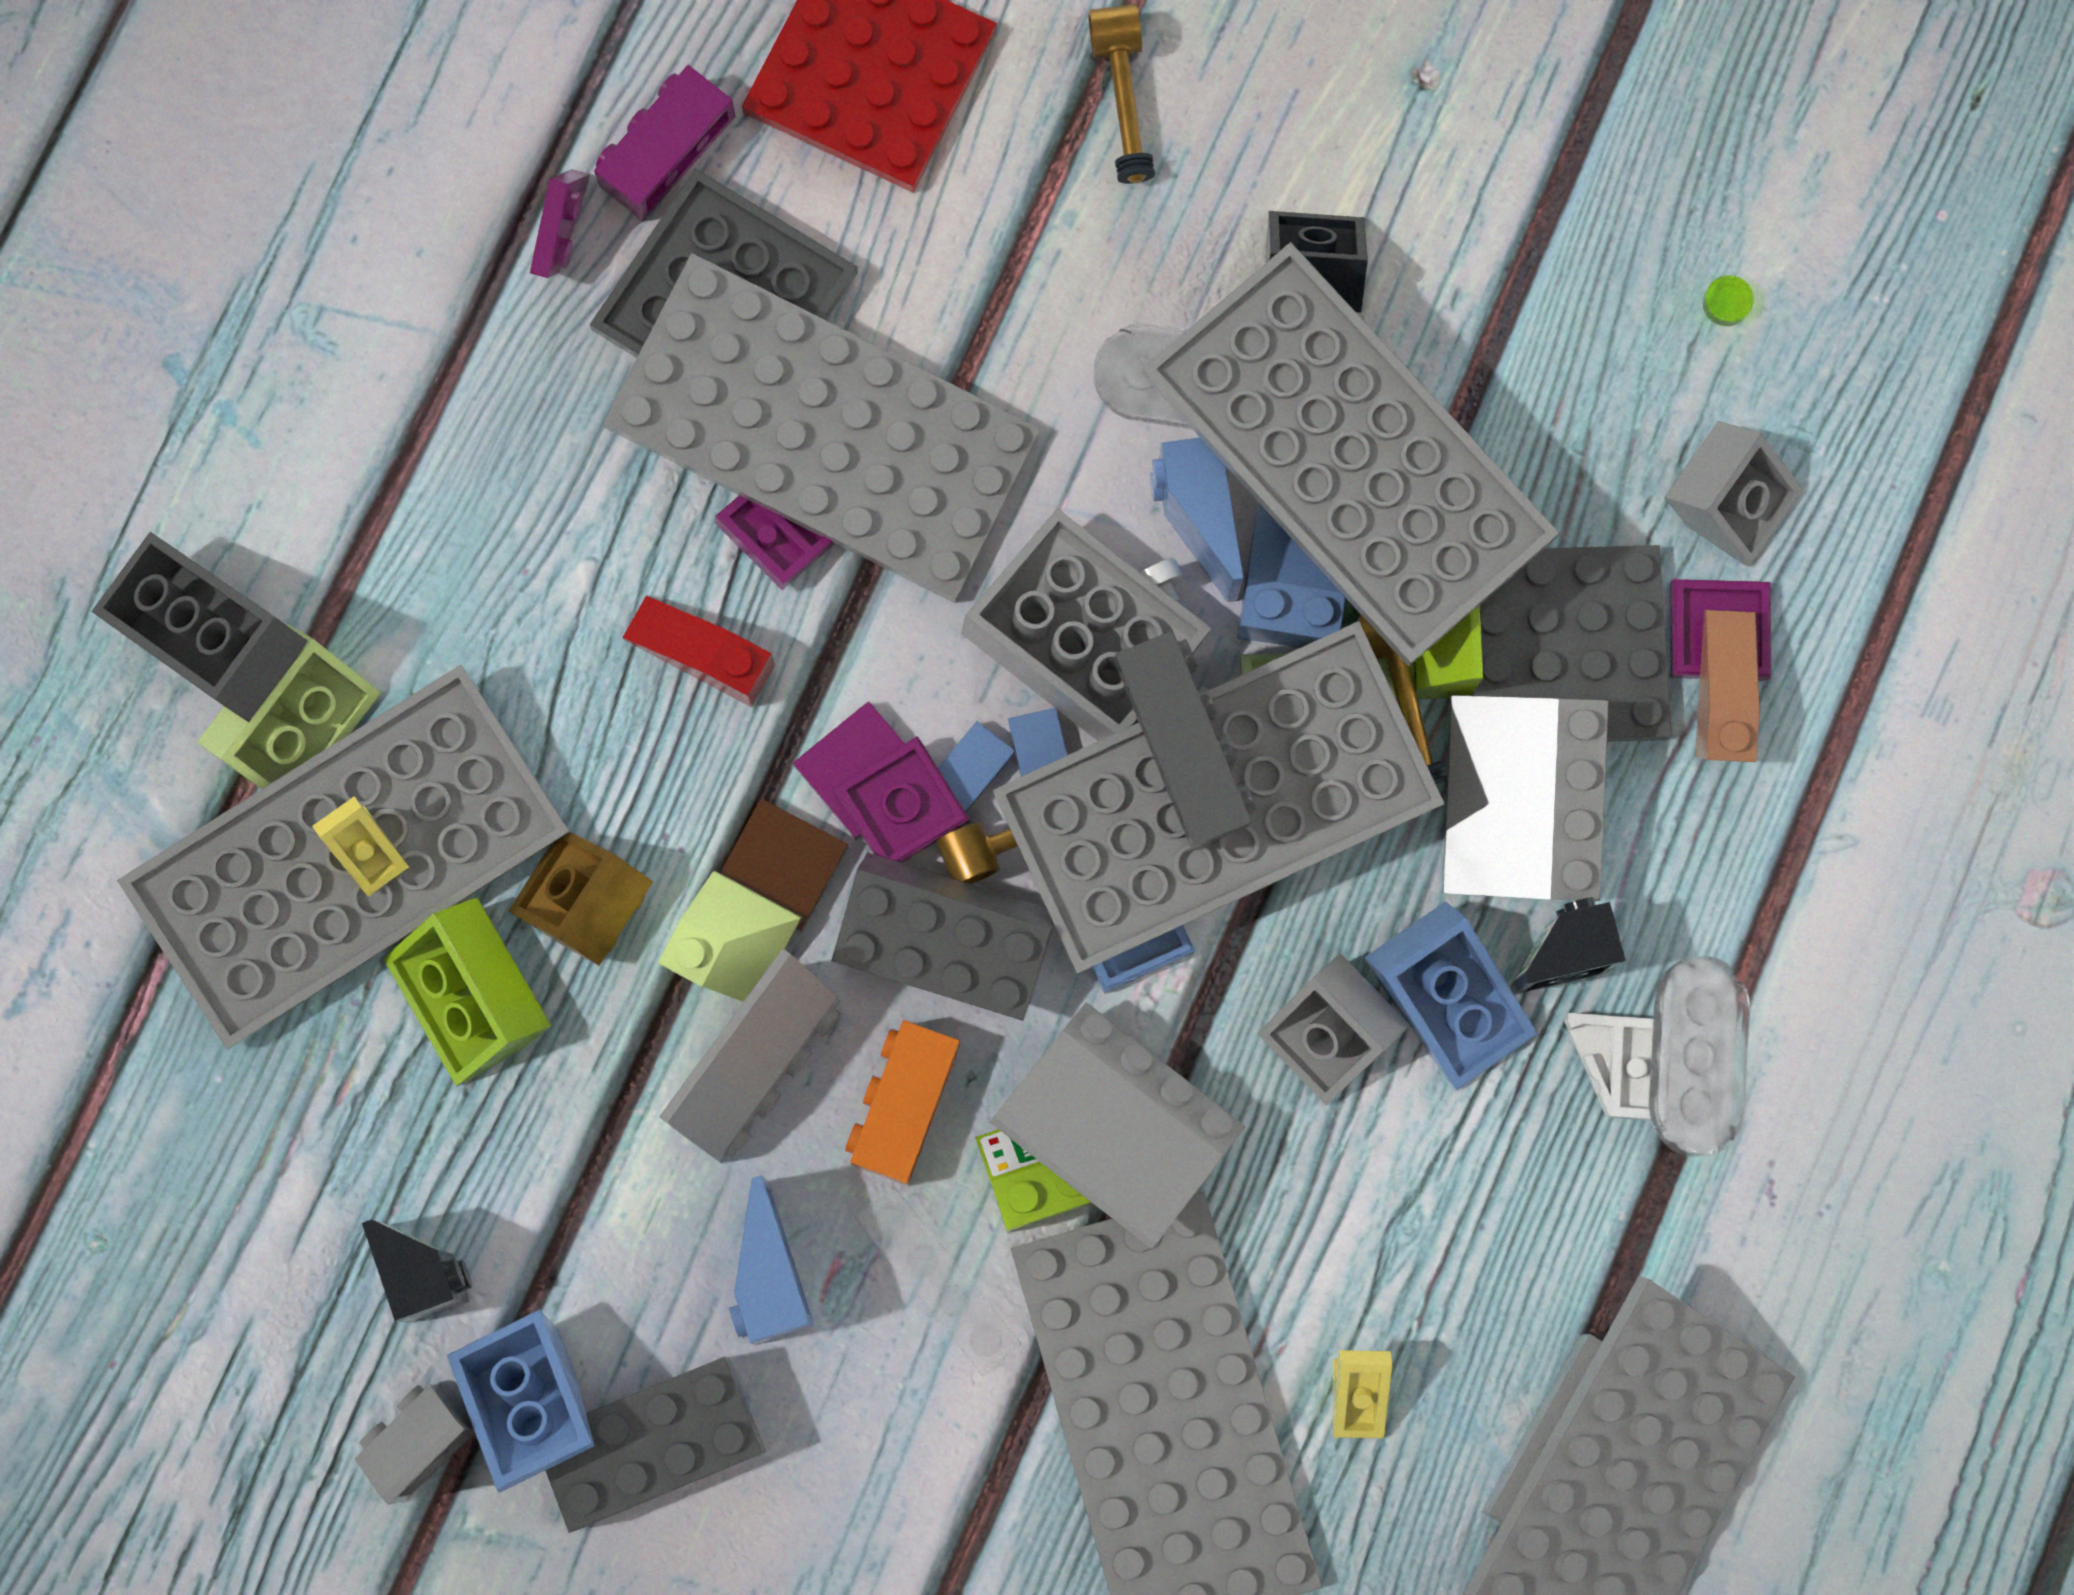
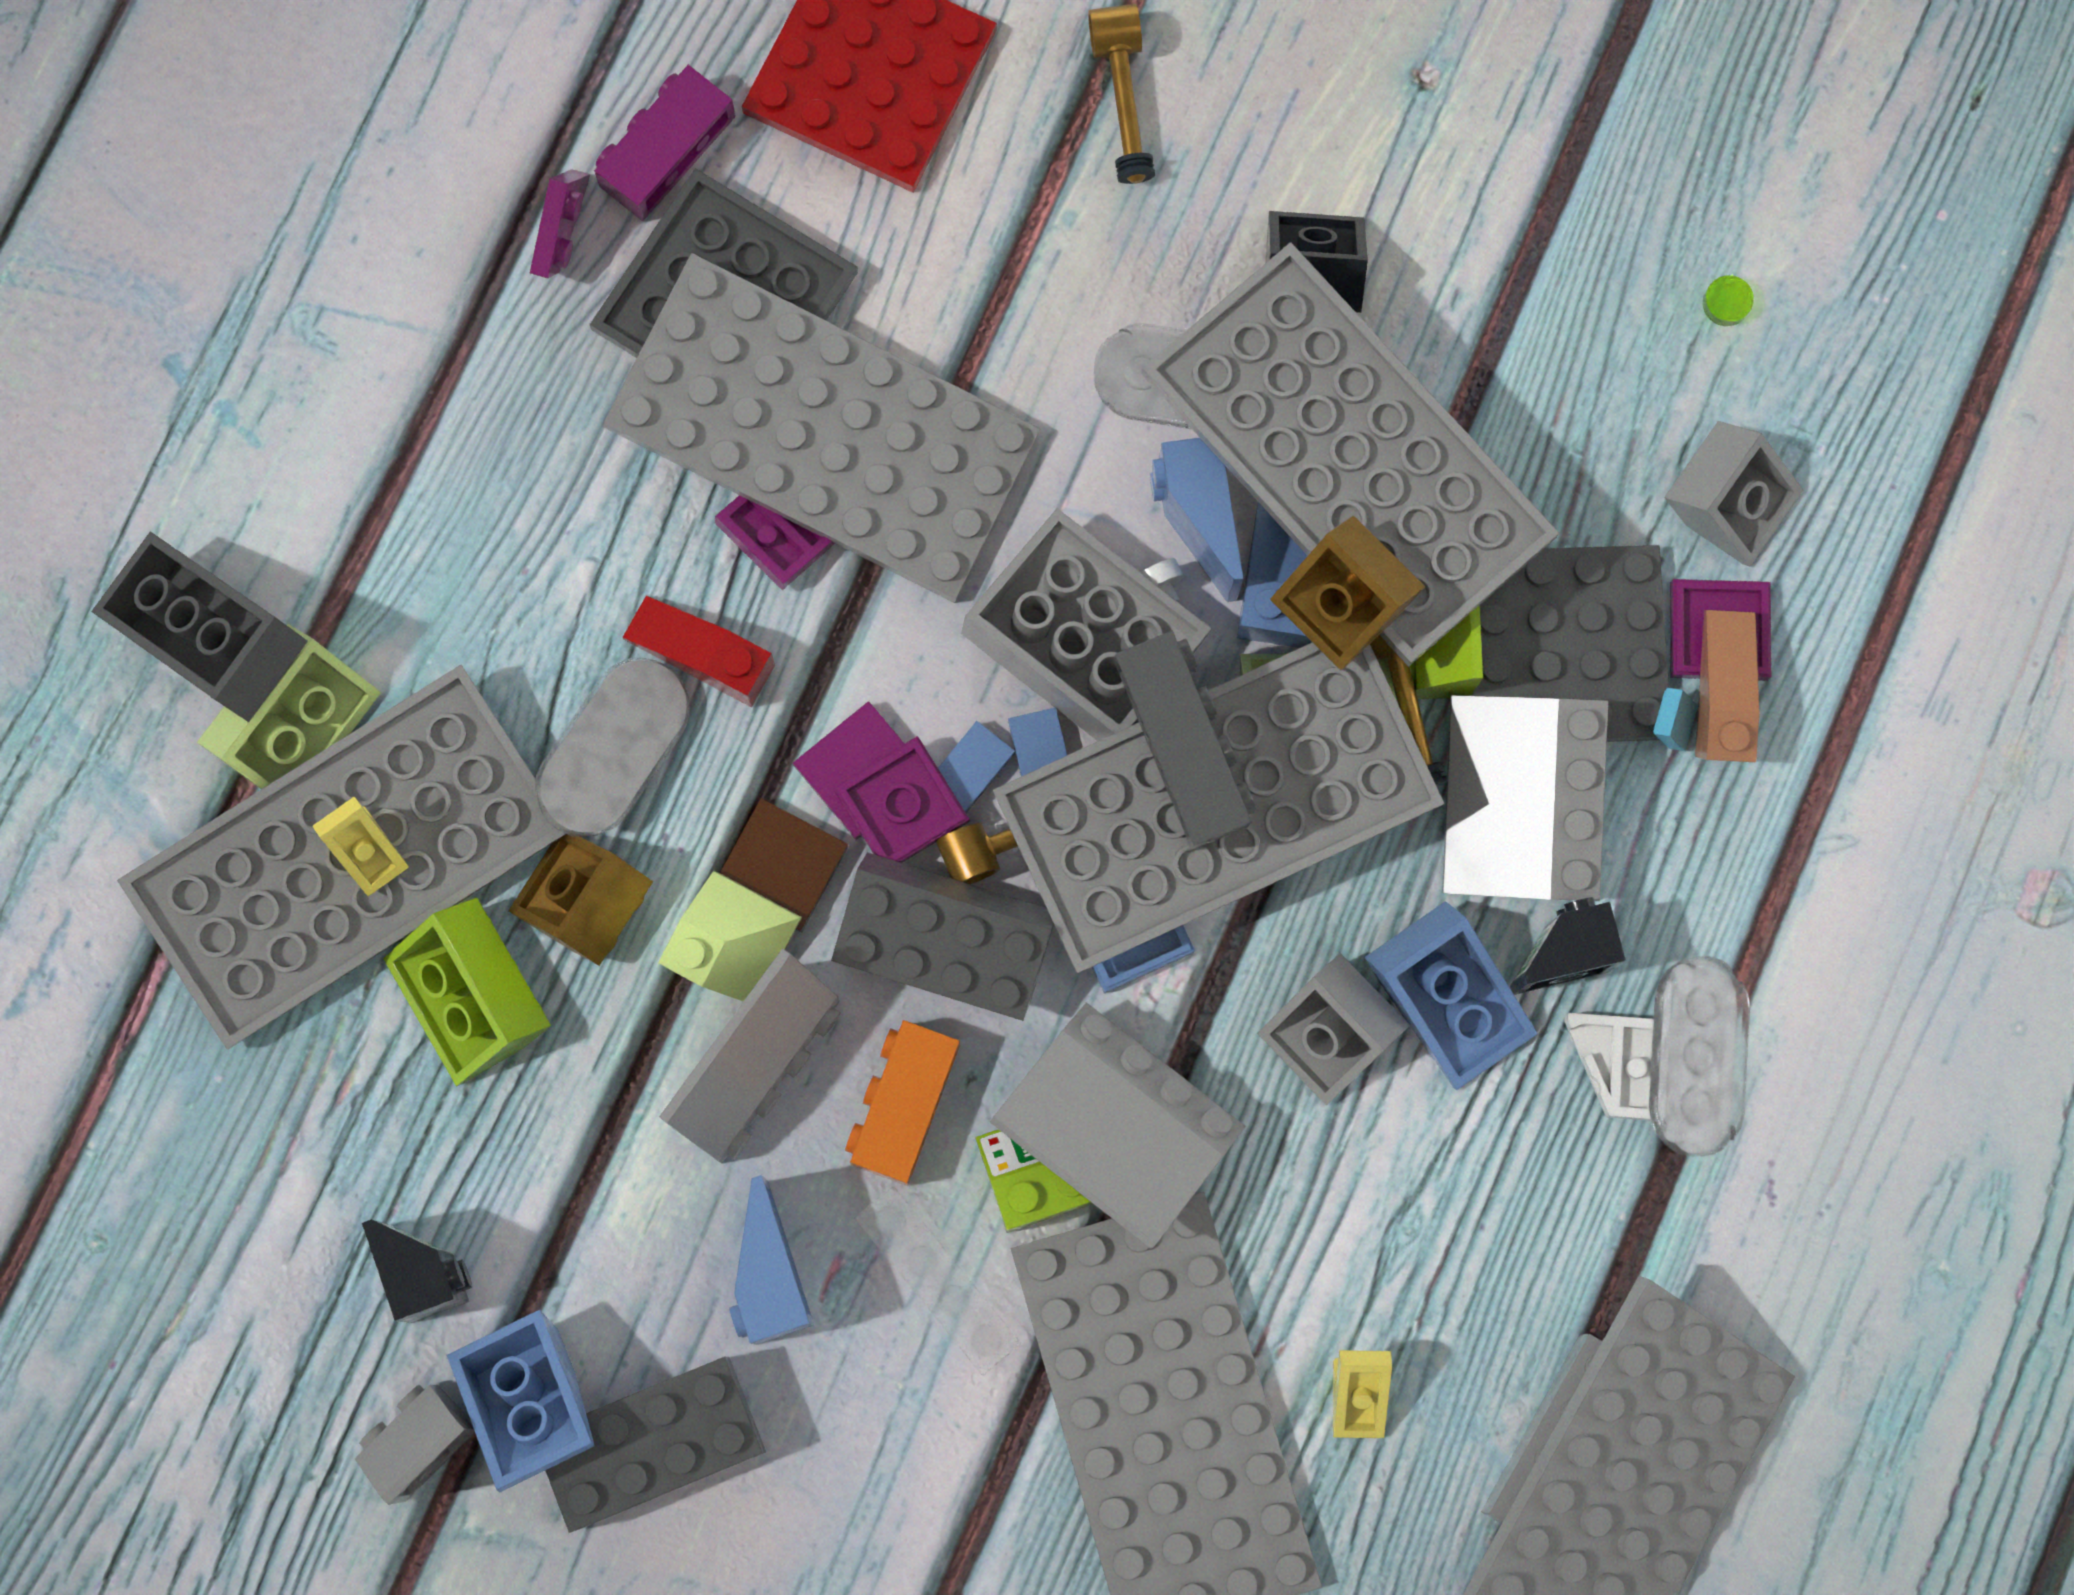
(612, 747): none -> flat silver tile
(1347, 592): none -> pearl gold slope
(1675, 719): none -> medium azure tile

